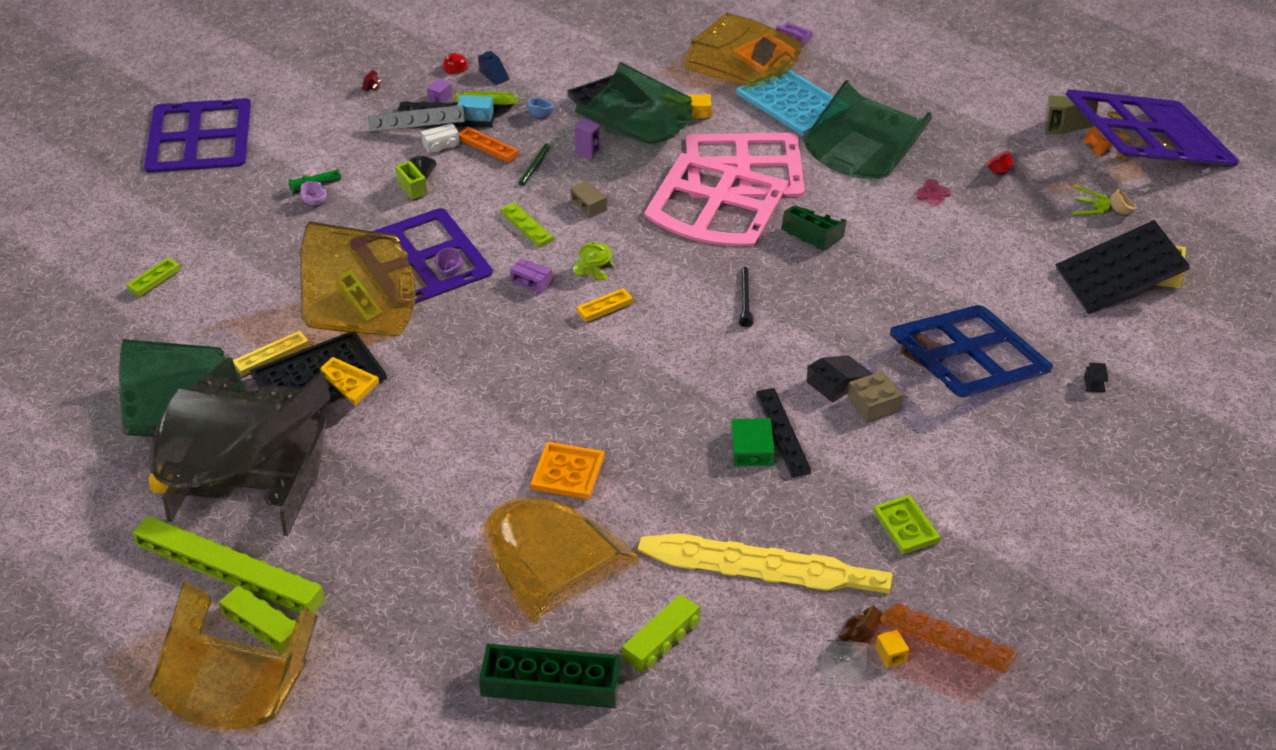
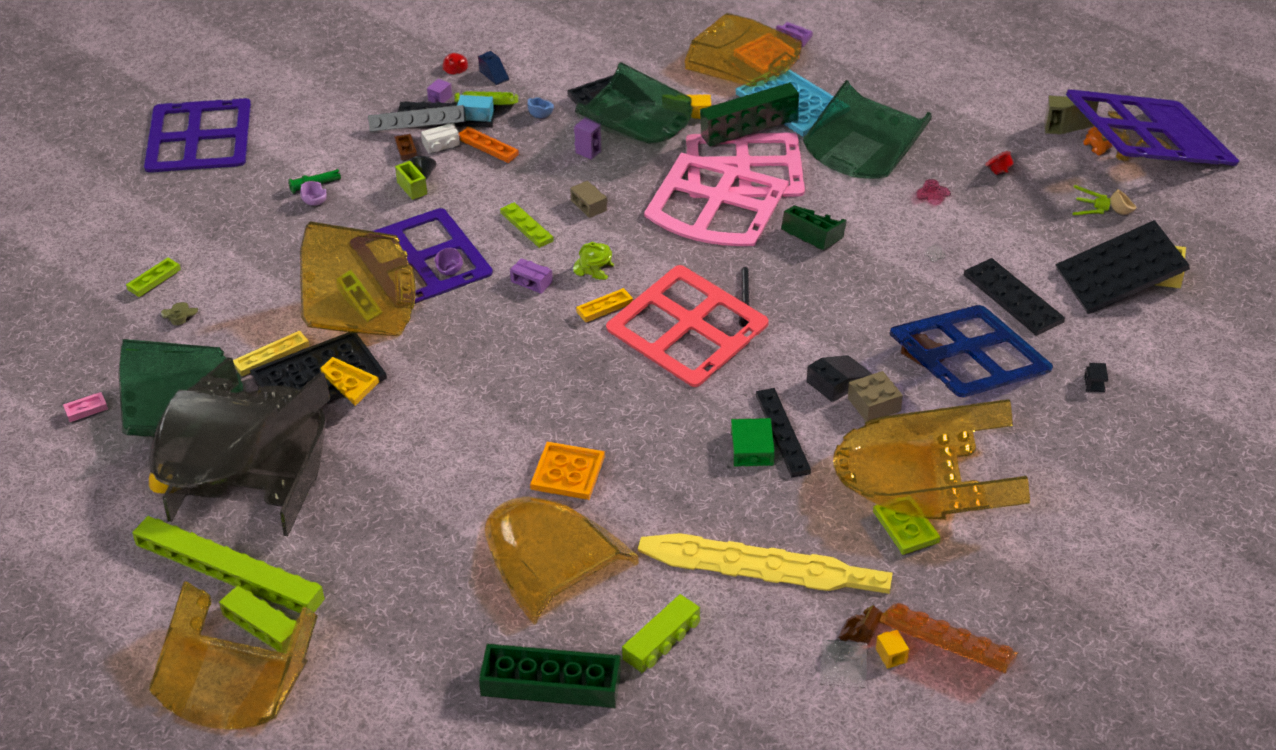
(85, 406): none -> bright pink plate
(178, 313): none -> olive plate
(371, 81): dark red tile -> none
(405, 146): none -> reddish brown plate
(534, 164): dark green bar -> none
(688, 321): none -> coral window
(749, 114): none -> dark green brick
(763, 51): clear smoke brick -> none
(913, 464): none -> clear yellow windscreen
(1014, 296): none -> black plate

